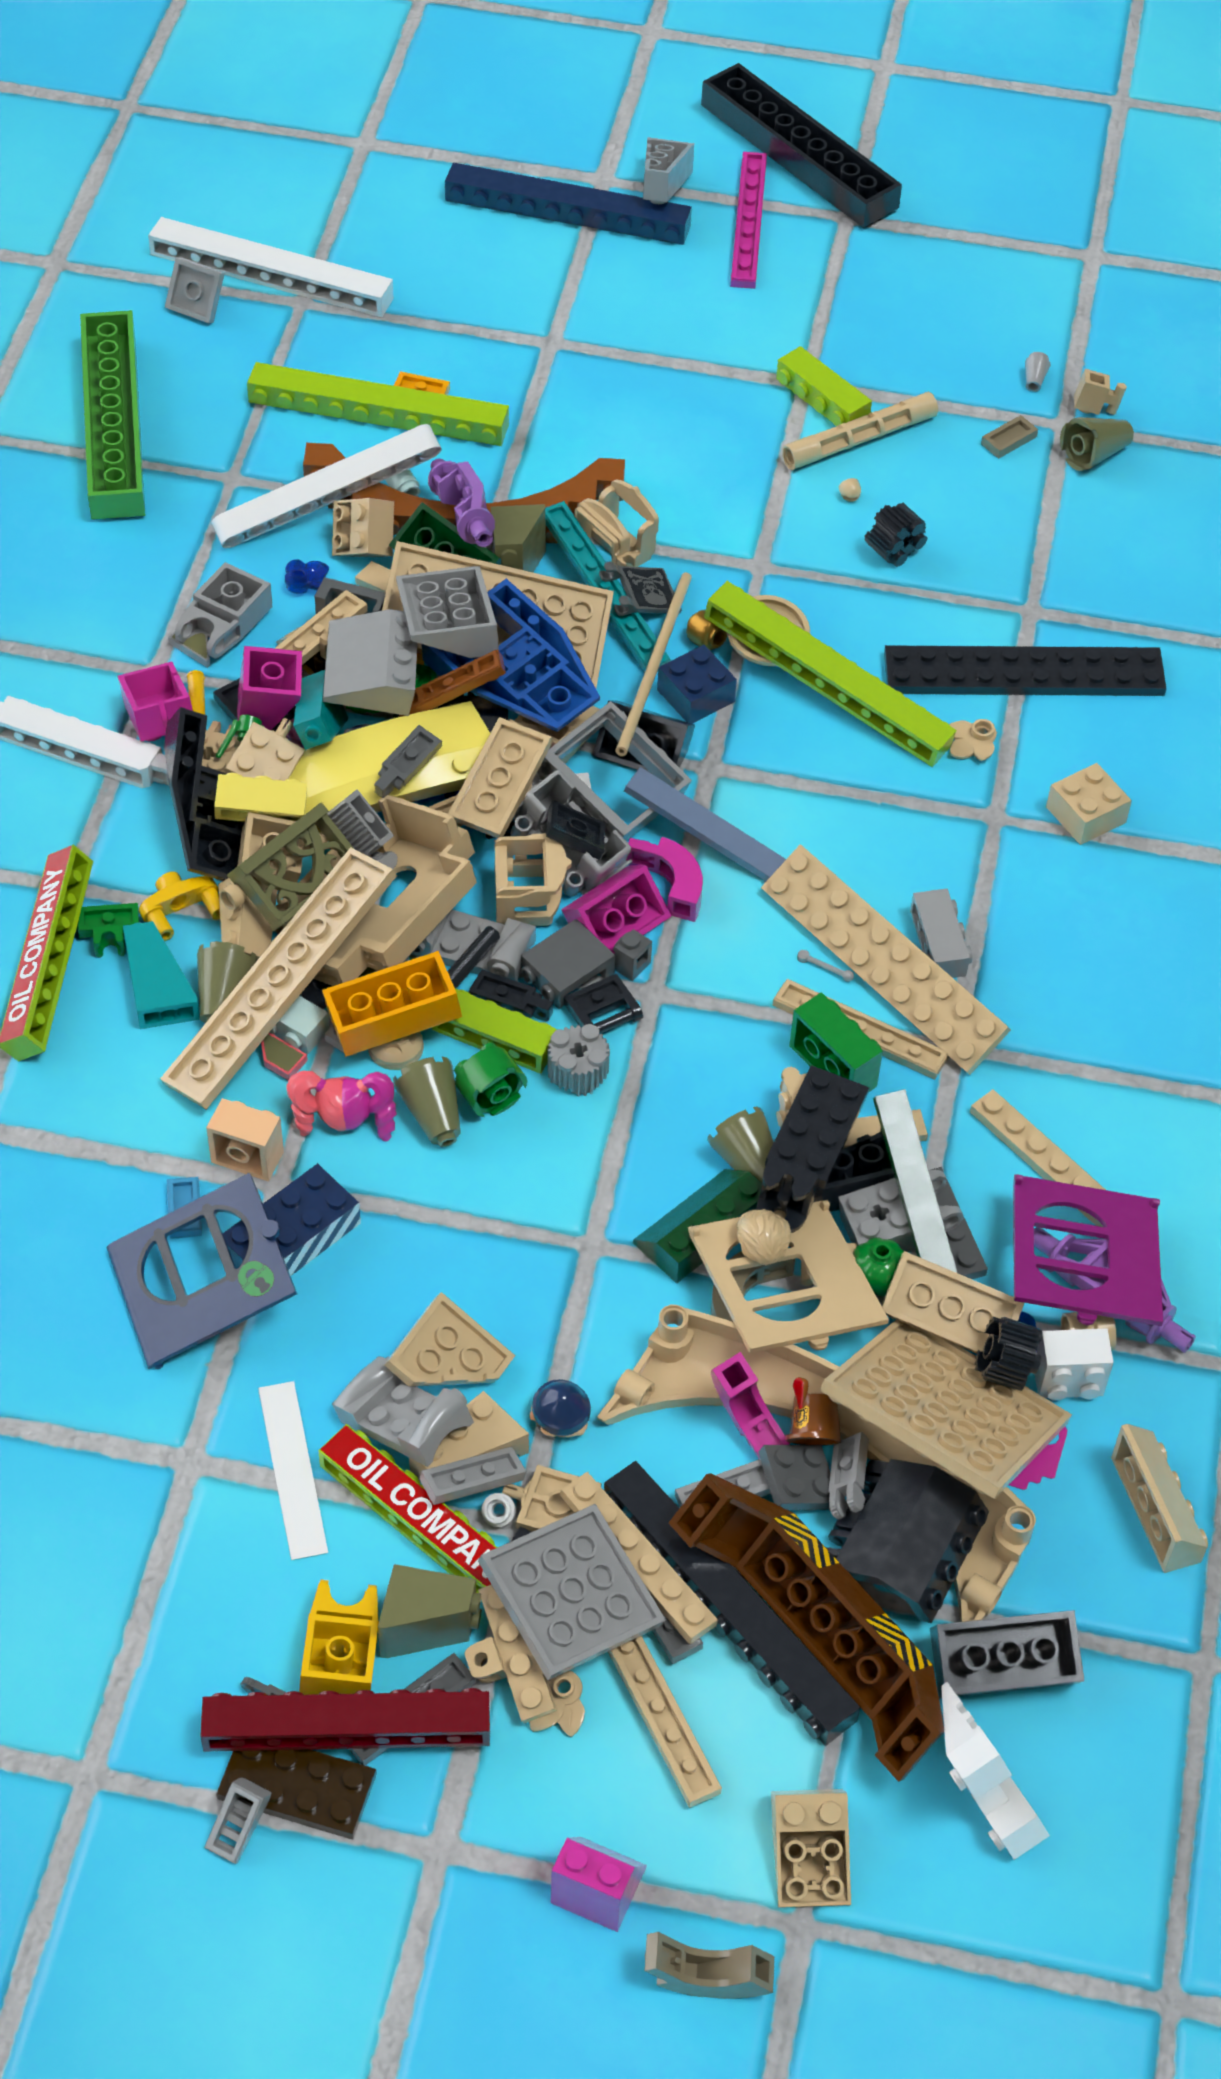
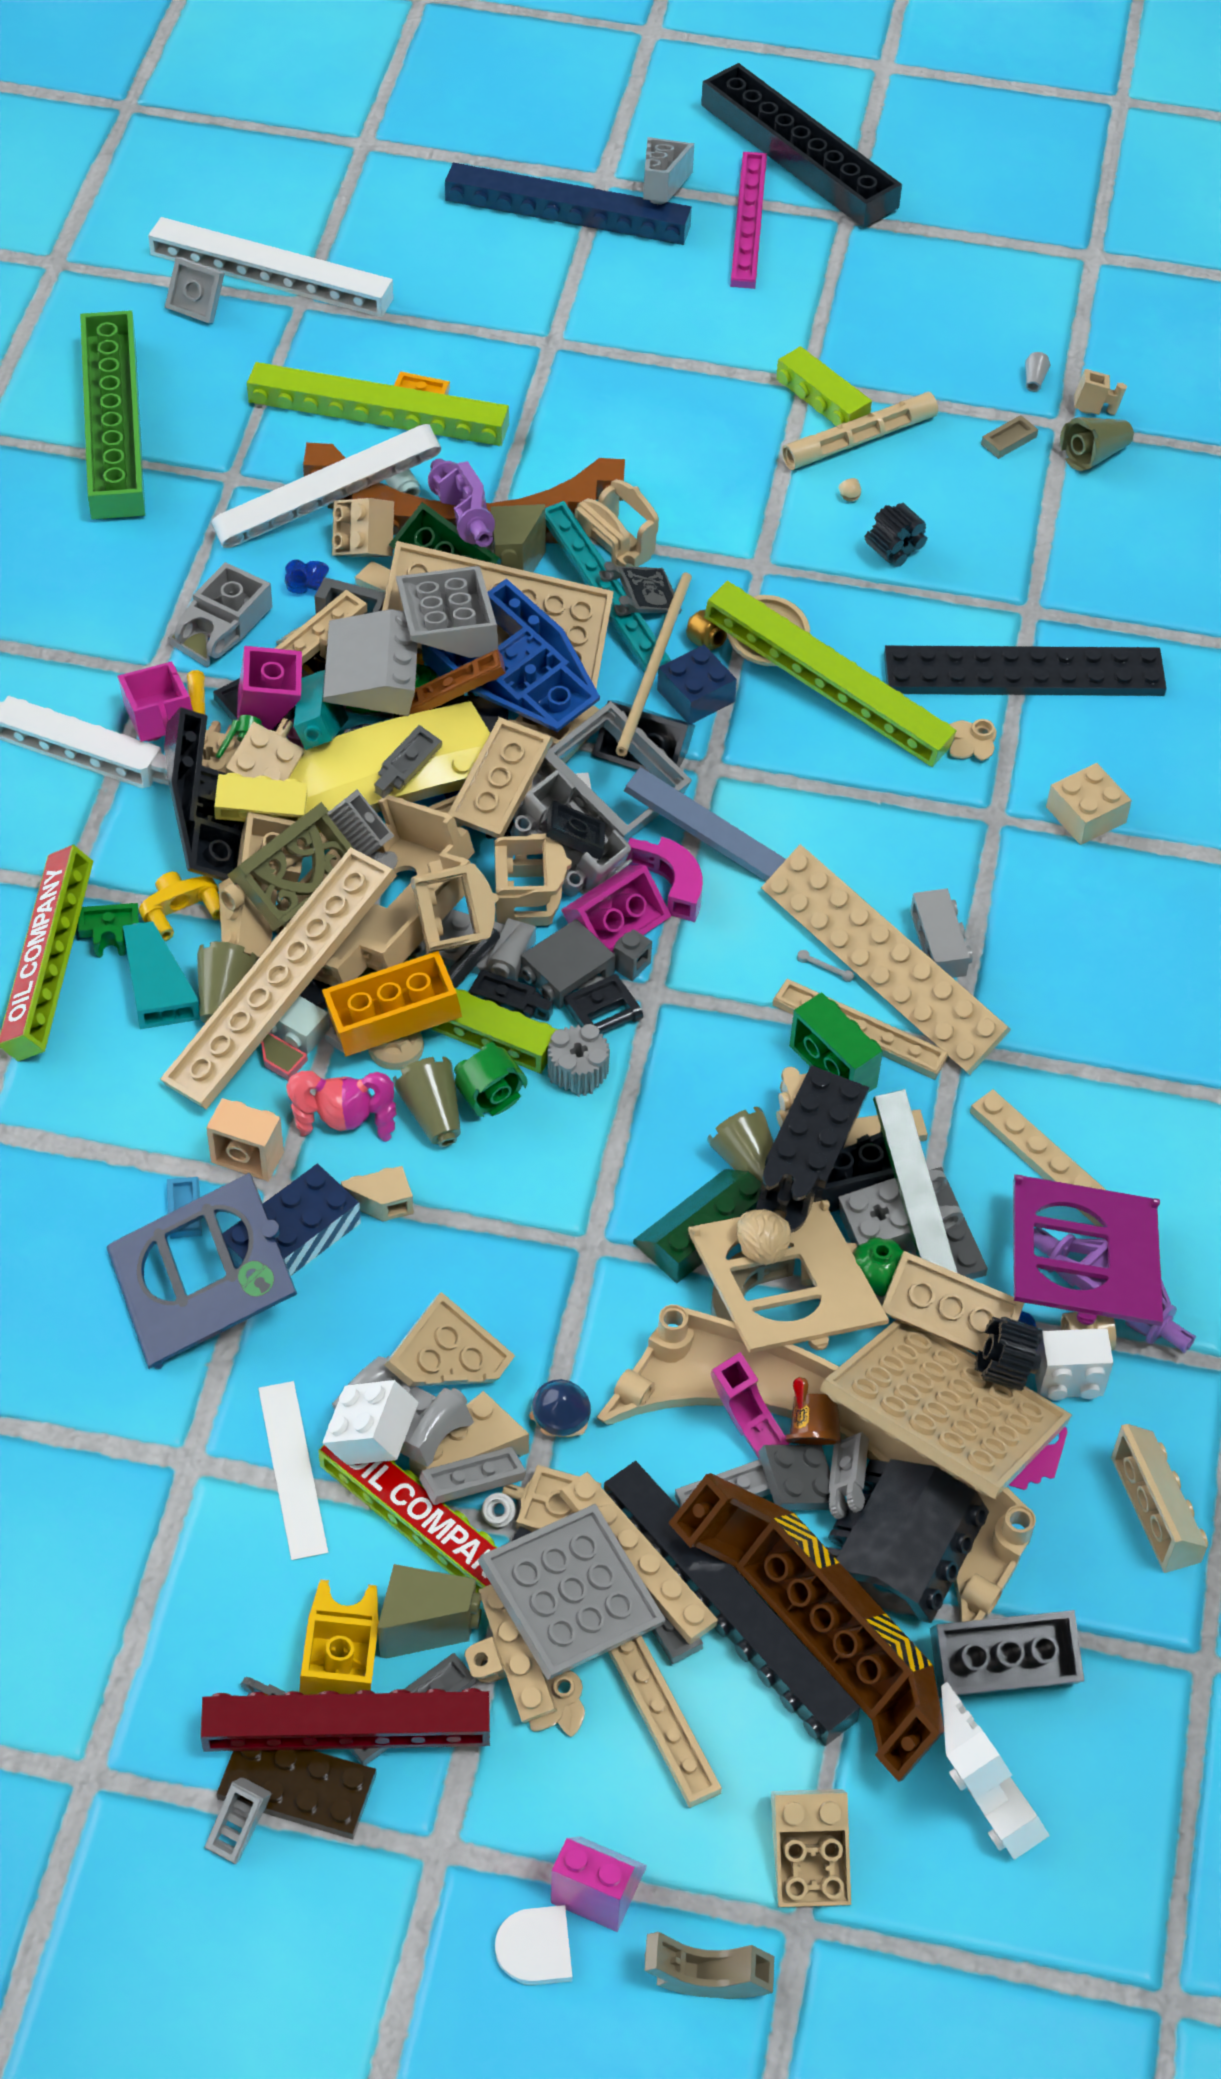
(370, 1422): none -> white brick
(382, 1193): none -> tan slope
(478, 897): none -> tan animal
(535, 1946): none -> white tile

